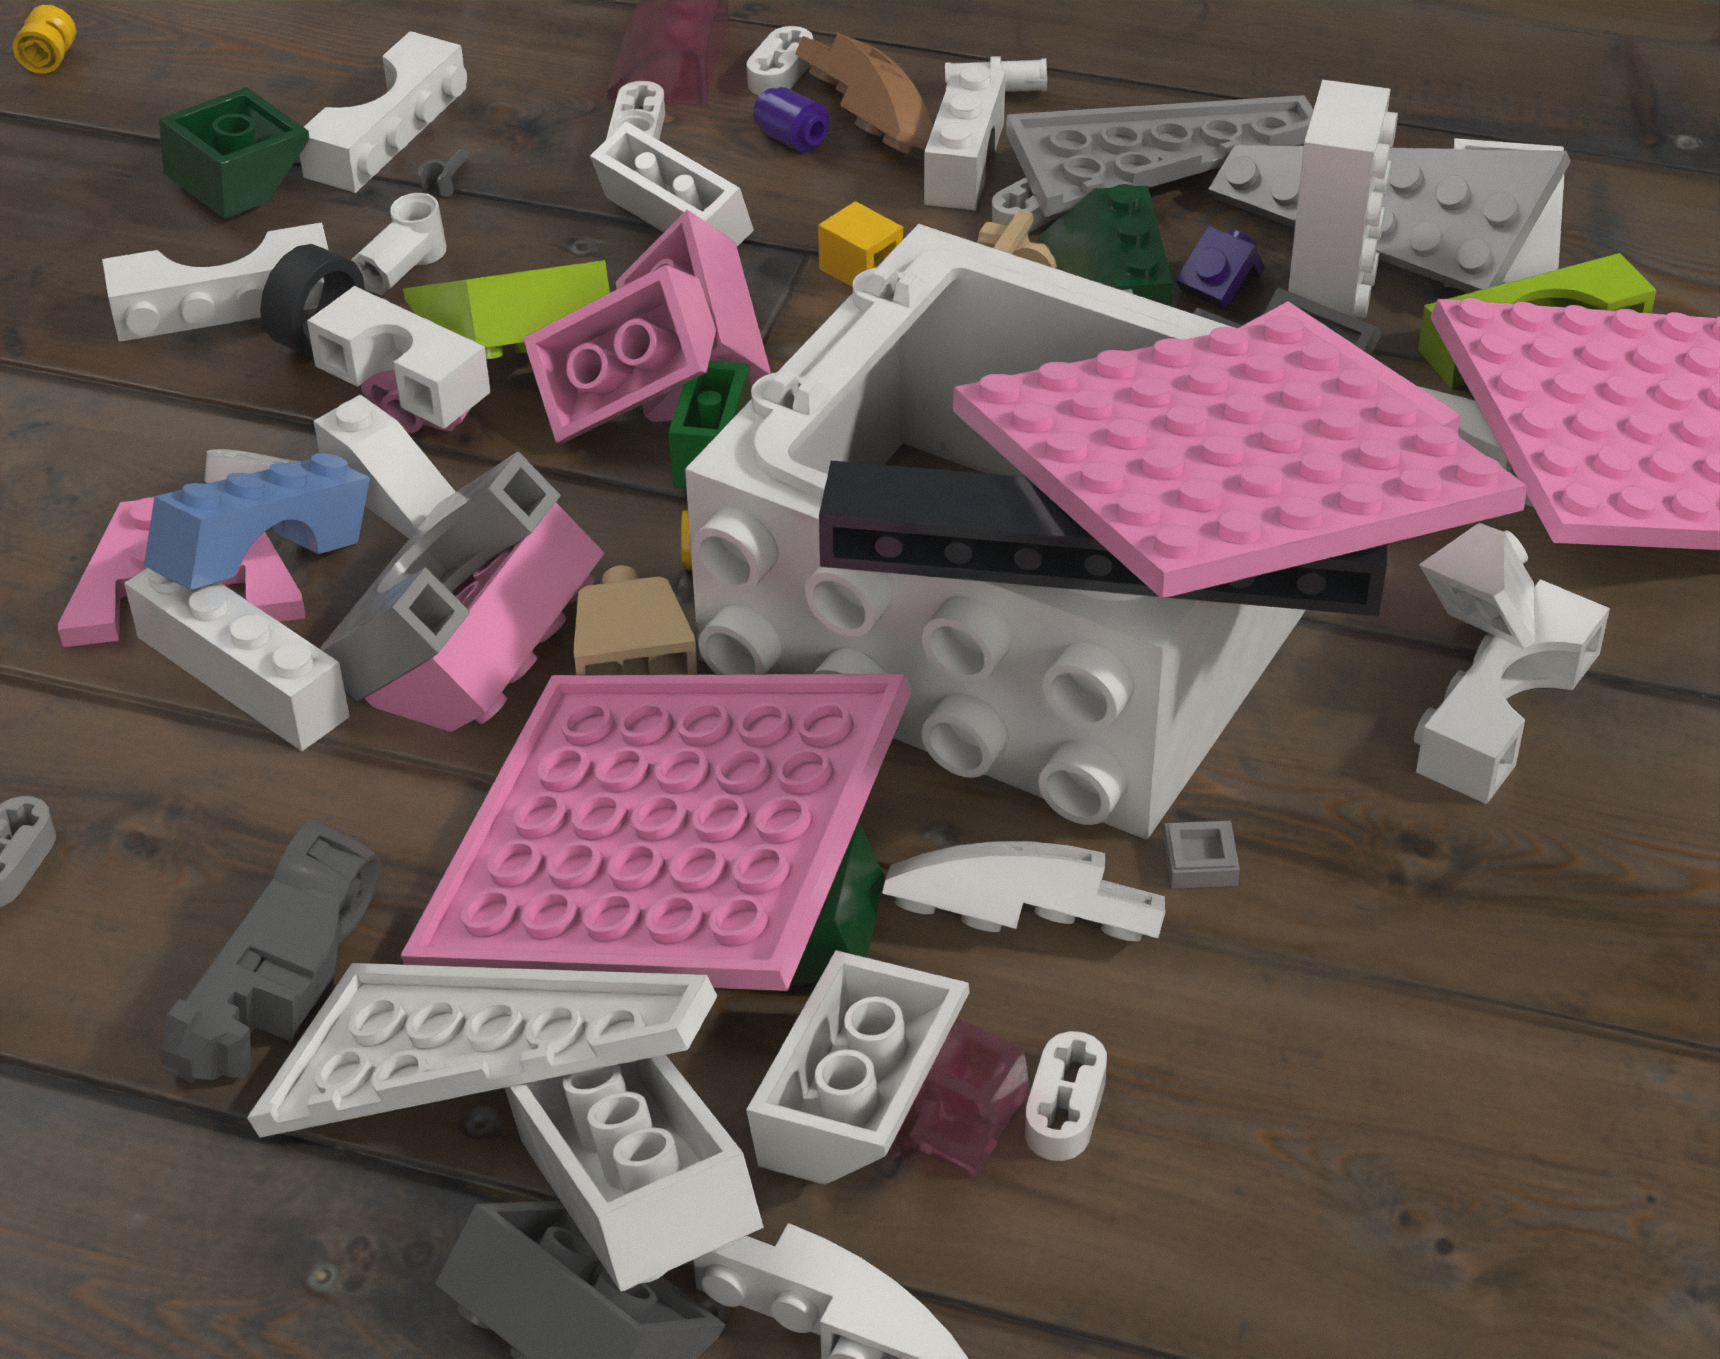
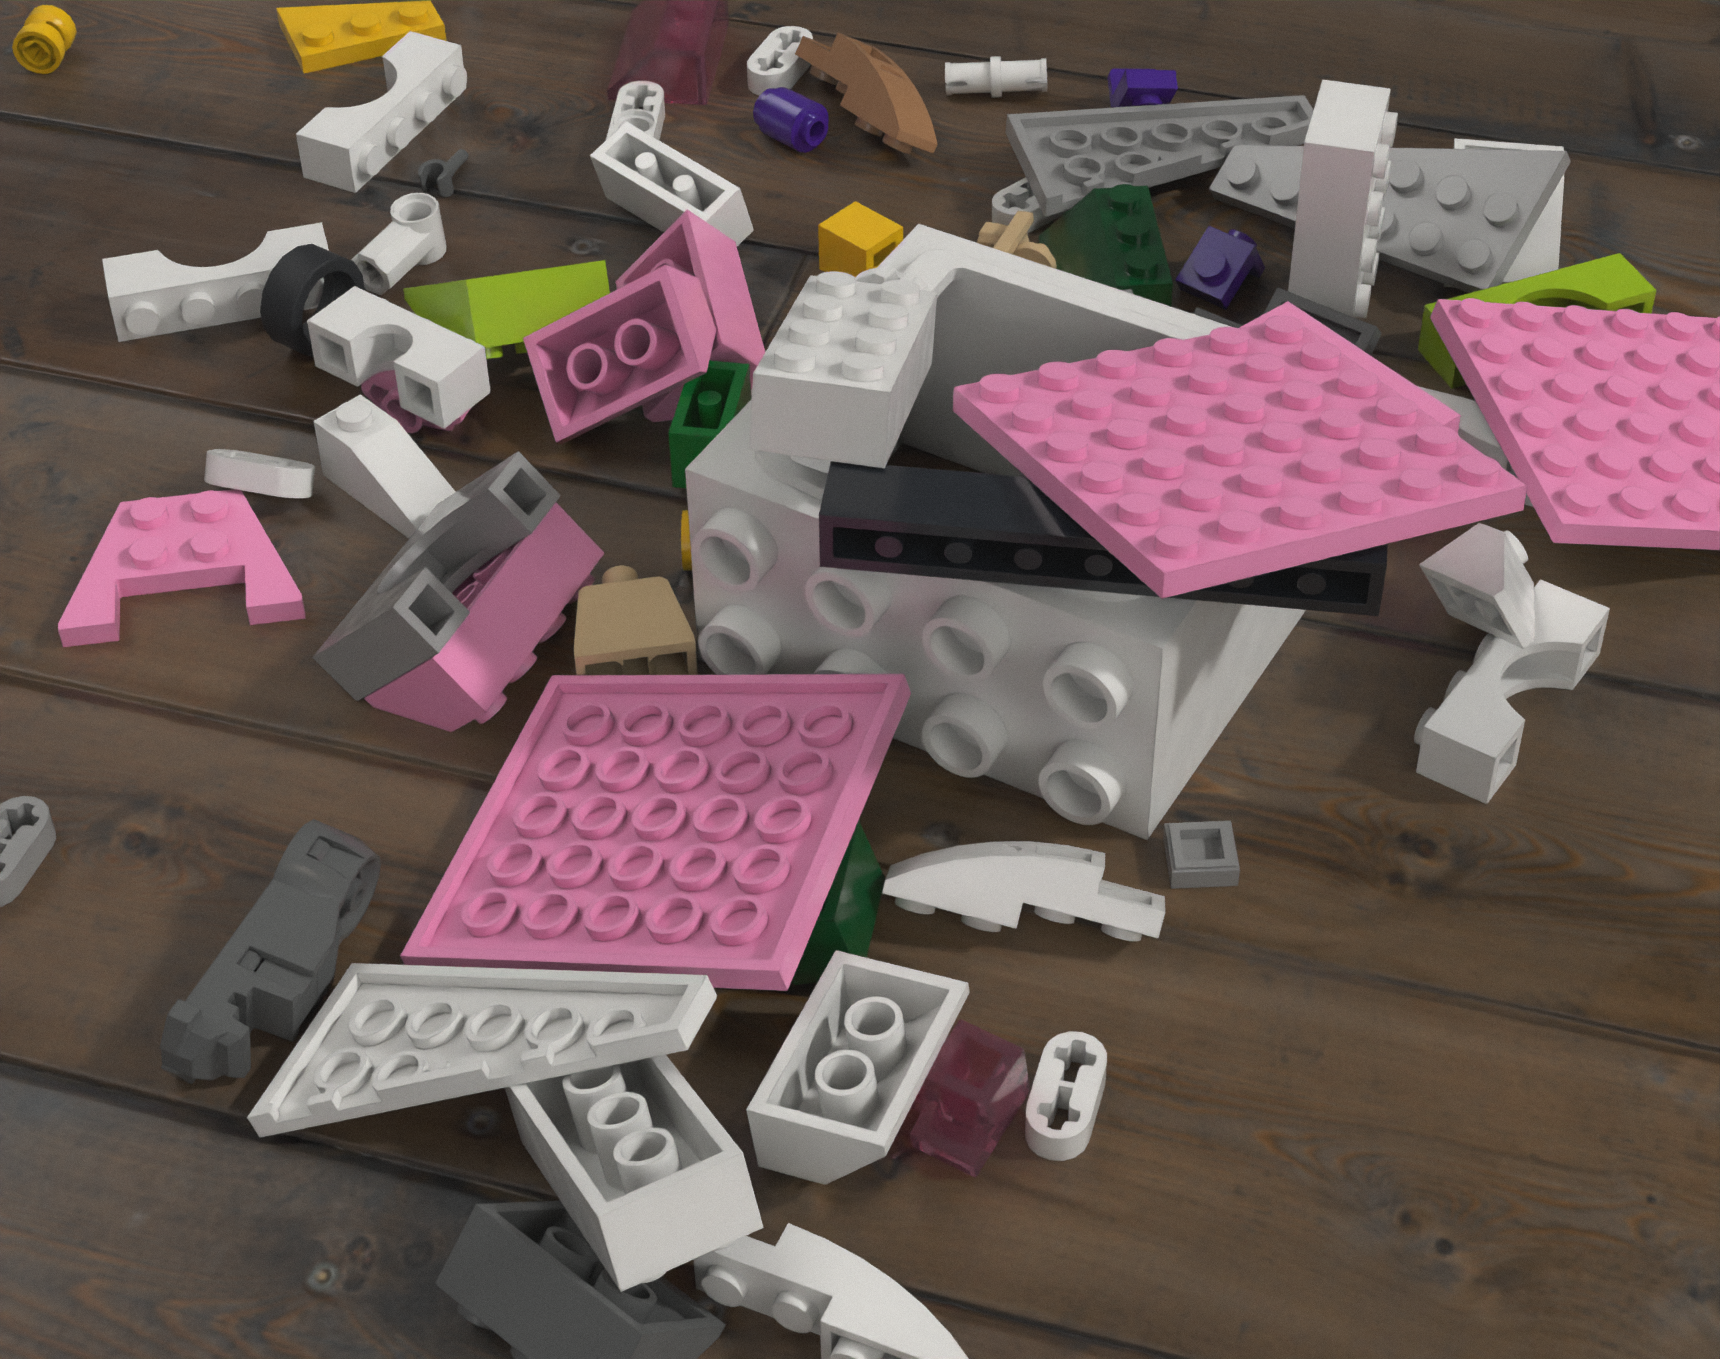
(208, 528): medium blue arch -> none
(230, 150): dark green slope -> none
(241, 655): white brick -> none
(353, 32): none -> yellow wing
(843, 370): none -> white brick
(962, 135): white arch -> none
(1141, 87): none -> dark purple bracket

